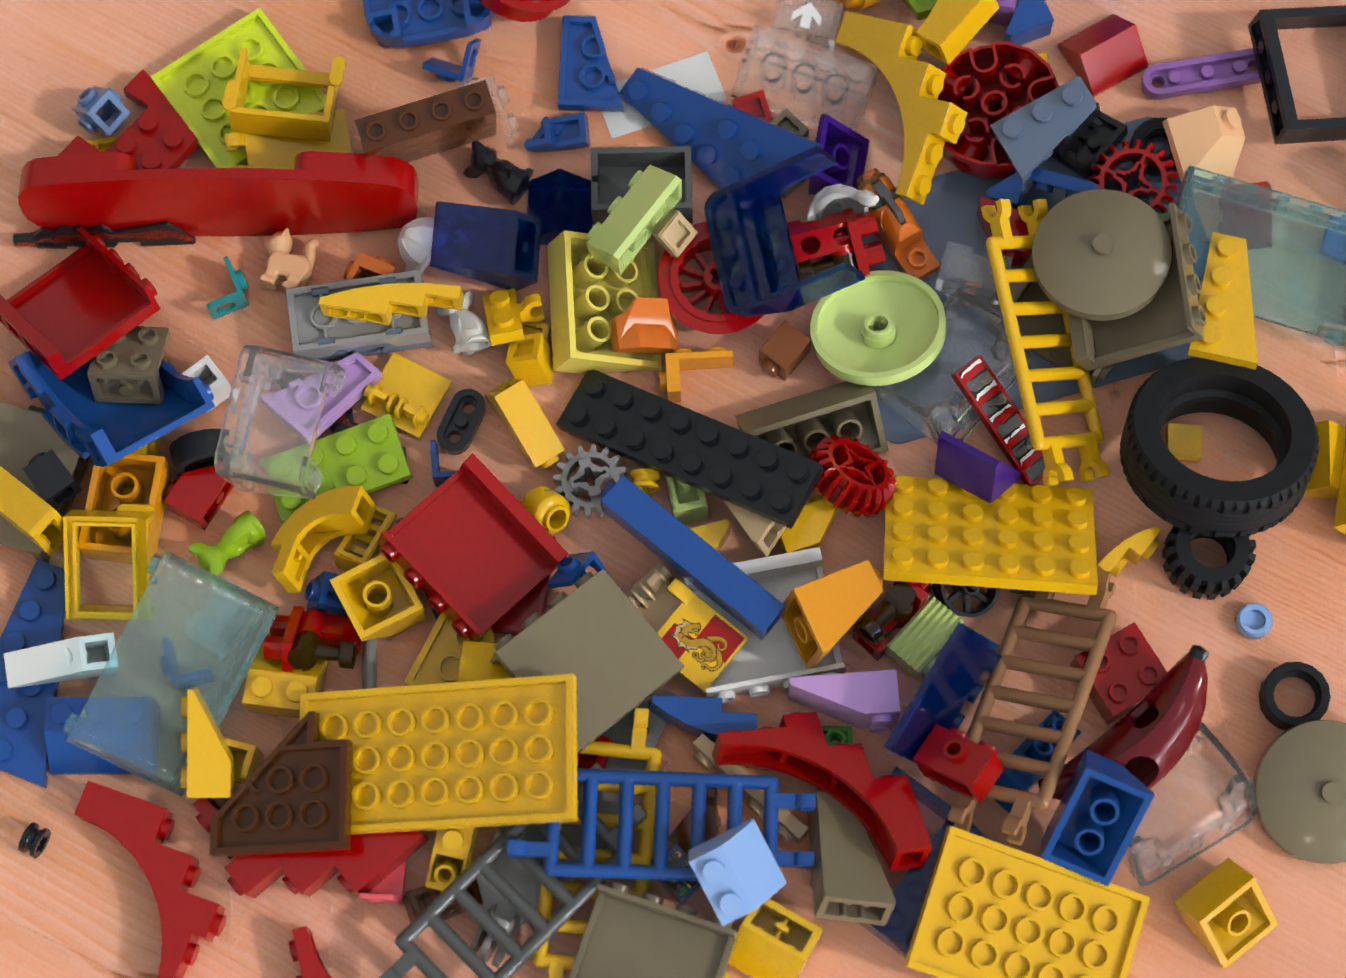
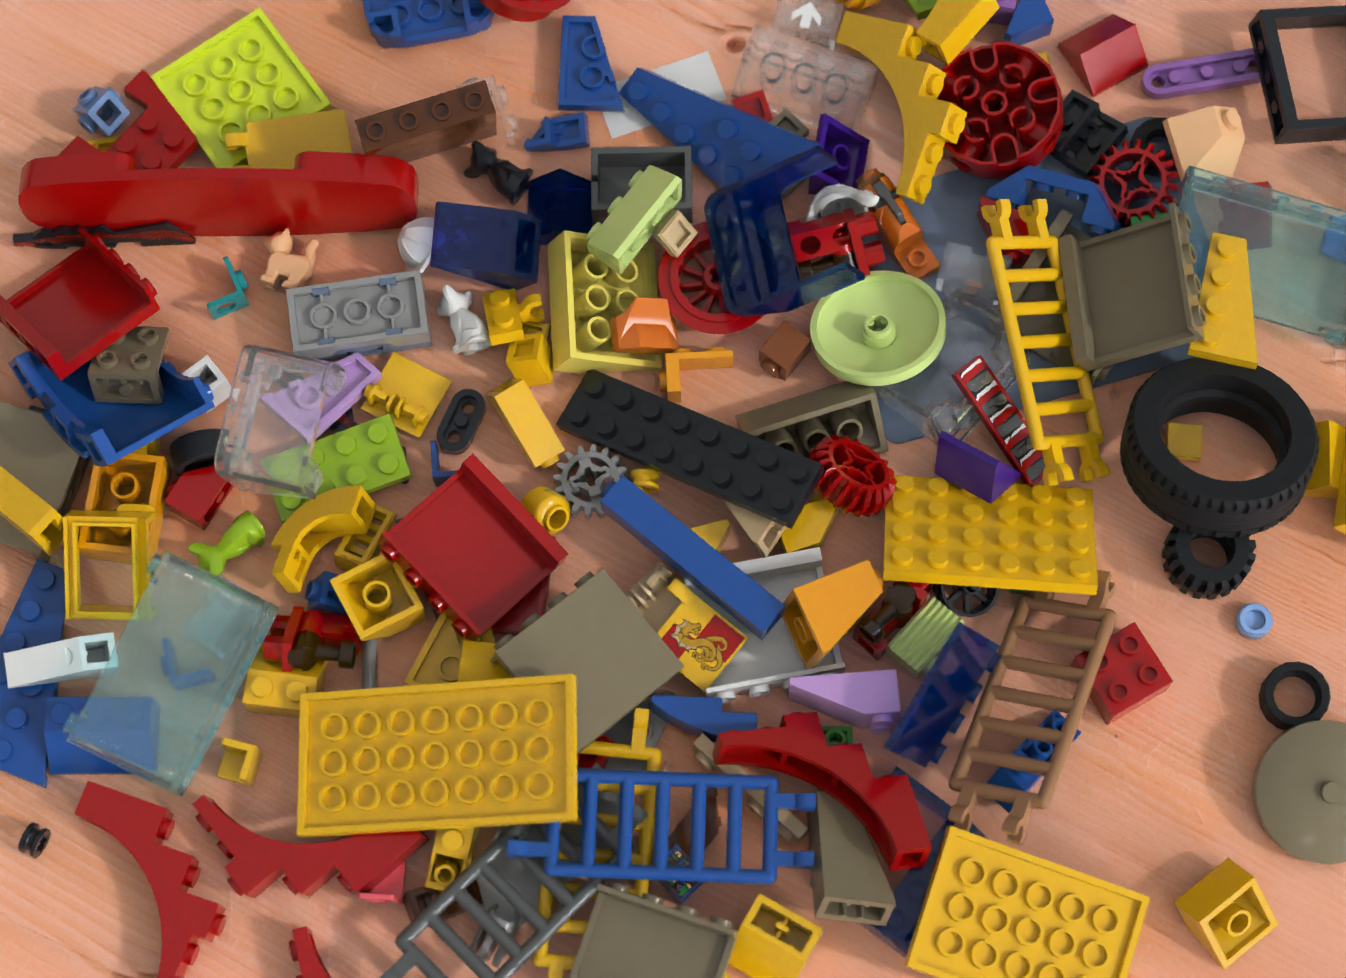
(52, 478): black brick -> none
(209, 758): yellow slope -> none
(277, 122): yellow piece -> none
(291, 800): reddish brown wing -> none
(368, 266): orange bracket -> none
(379, 302): yellow slope -> none
(451, 72): blue bracket -> none
(574, 567): blue bracket -> none
(686, 501): yellowish green slope -> none
(736, 871): light blue slope -> none
(959, 762): red brick -> none
(1041, 125): sand blue wing -> none
(1096, 818): blue slope -> none
(1101, 254): dark tan dish -> none
(1133, 548): yellow slope -> none
(1157, 728): dark red piece -> none
(1191, 810): clear windscreen -> none

